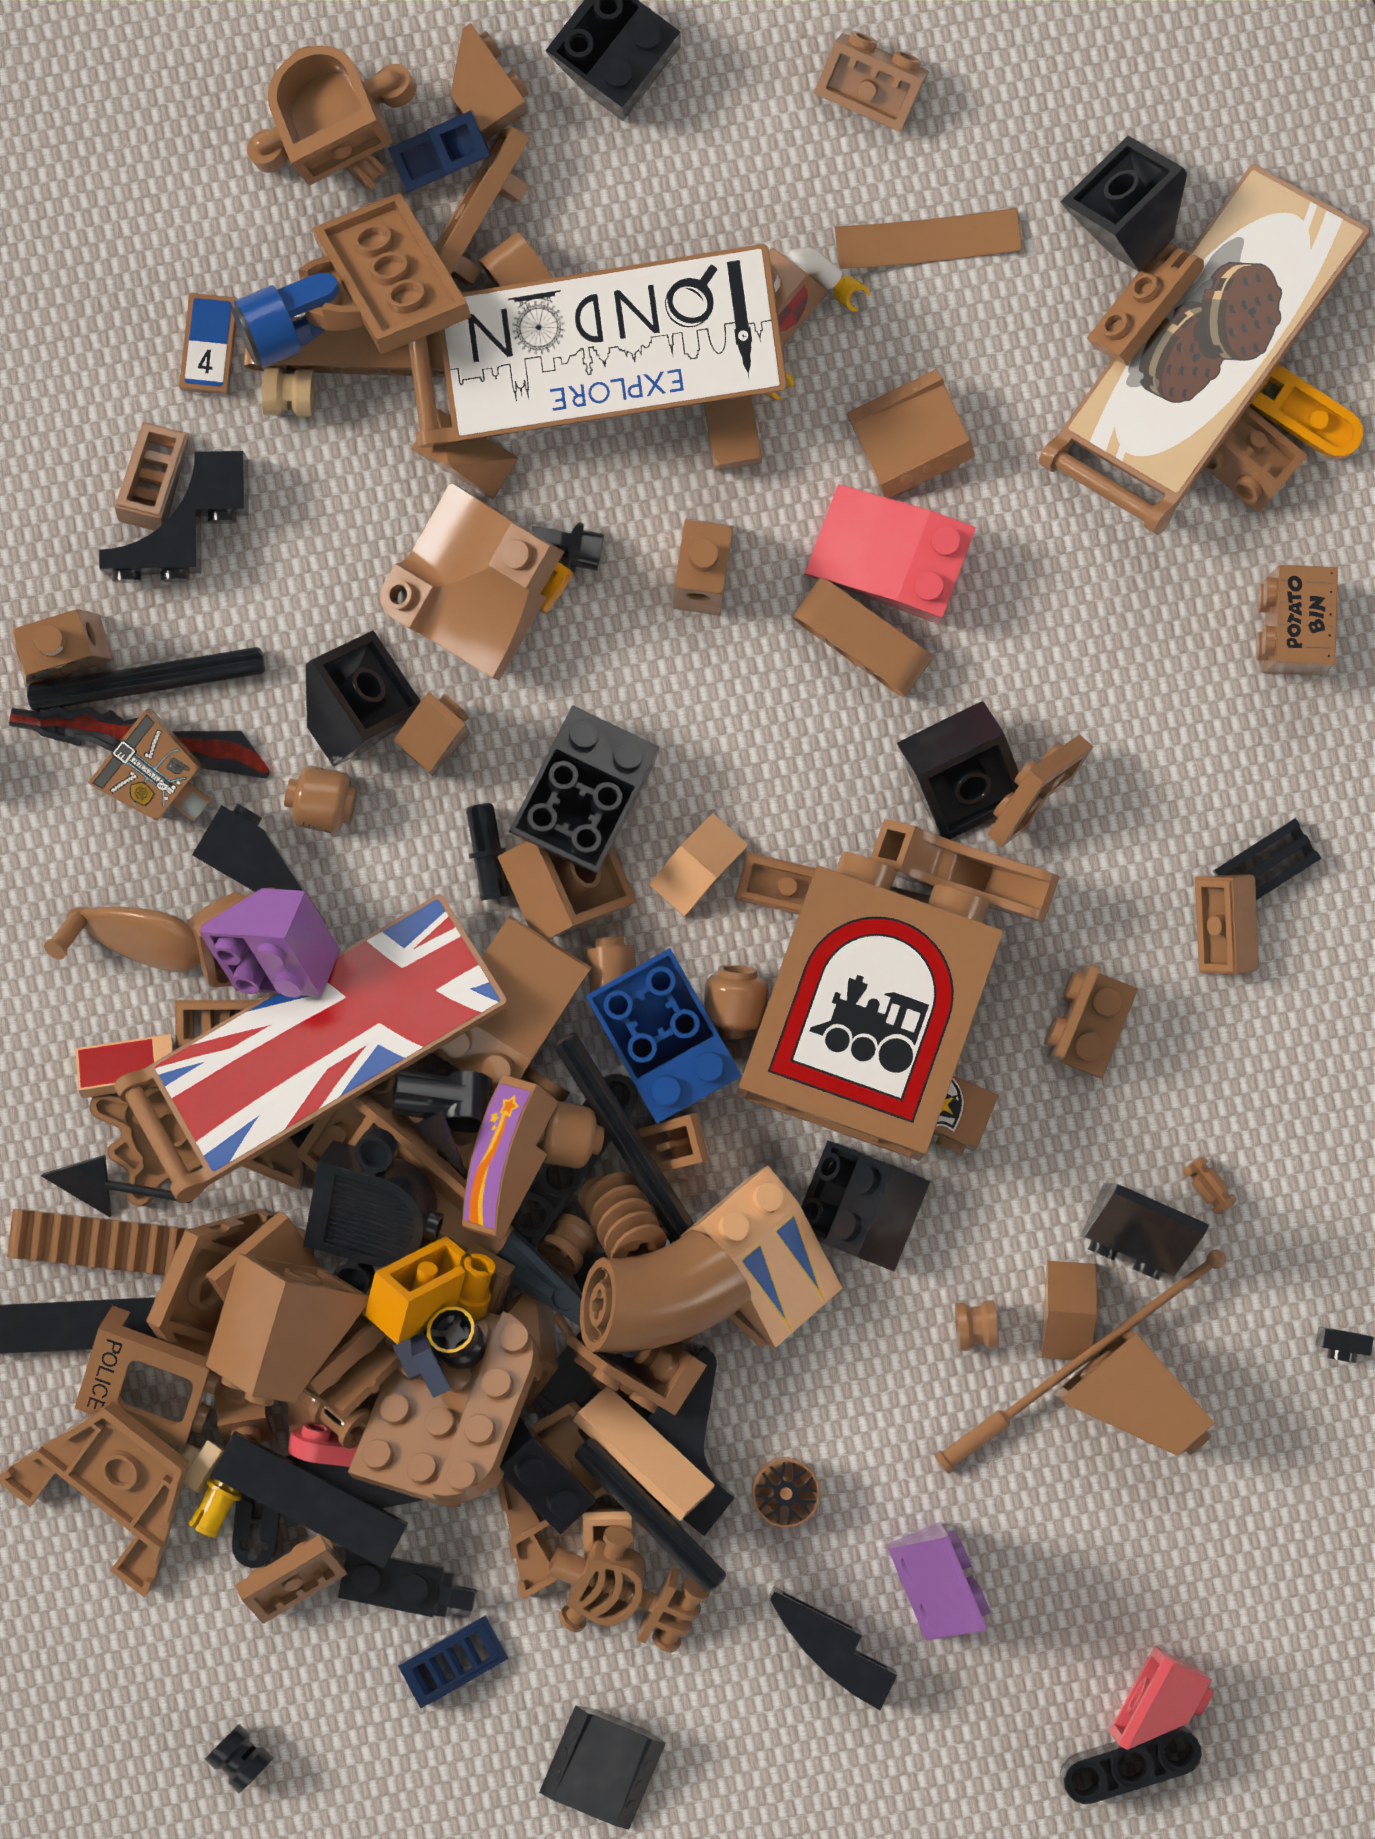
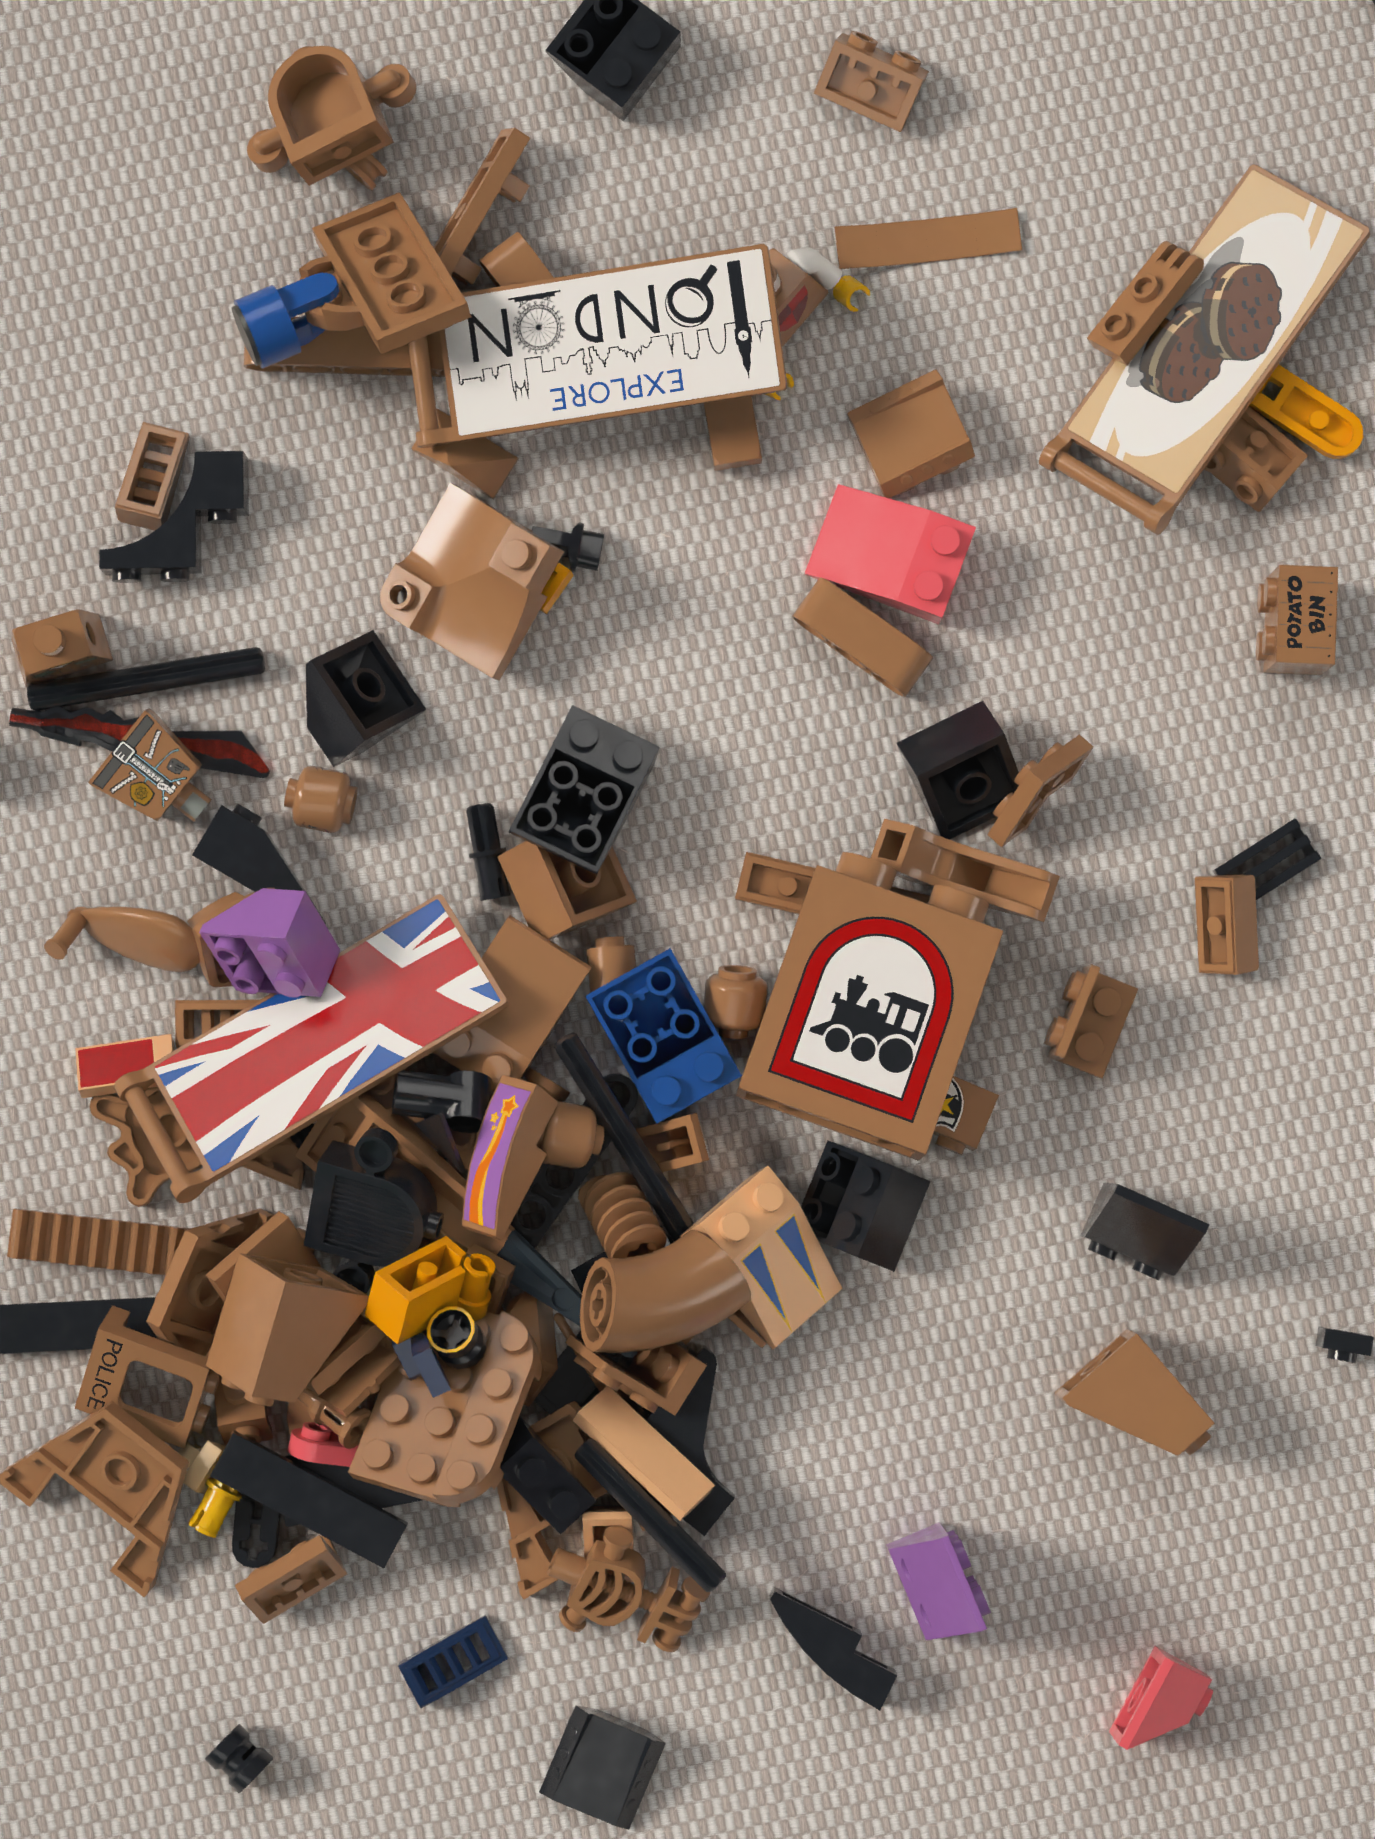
(91, 1185): black piece -> none
(208, 344): tile -> none
(288, 392): tan wheel -> none
(404, 1586): black hinge -> none
(433, 732): medium nougat slope -> none
(439, 151): dark blue slope -> none
(484, 86): medium nougat slope -> none
(568, 1244): medium nougat wheel -> none
(698, 864): light nougat slope -> none
(702, 566): medium nougat torso -> none
(785, 1492): medium nougat wheel -> none
(976, 1325): medium nougat wheel -> none
(1001, 1419): medium nougat piece -> none
(1069, 1309): medium nougat slope -> none
(1112, 1783): black beam -> none
(1130, 202): black slope -> none
(1209, 1185): medium nougat piece -> none

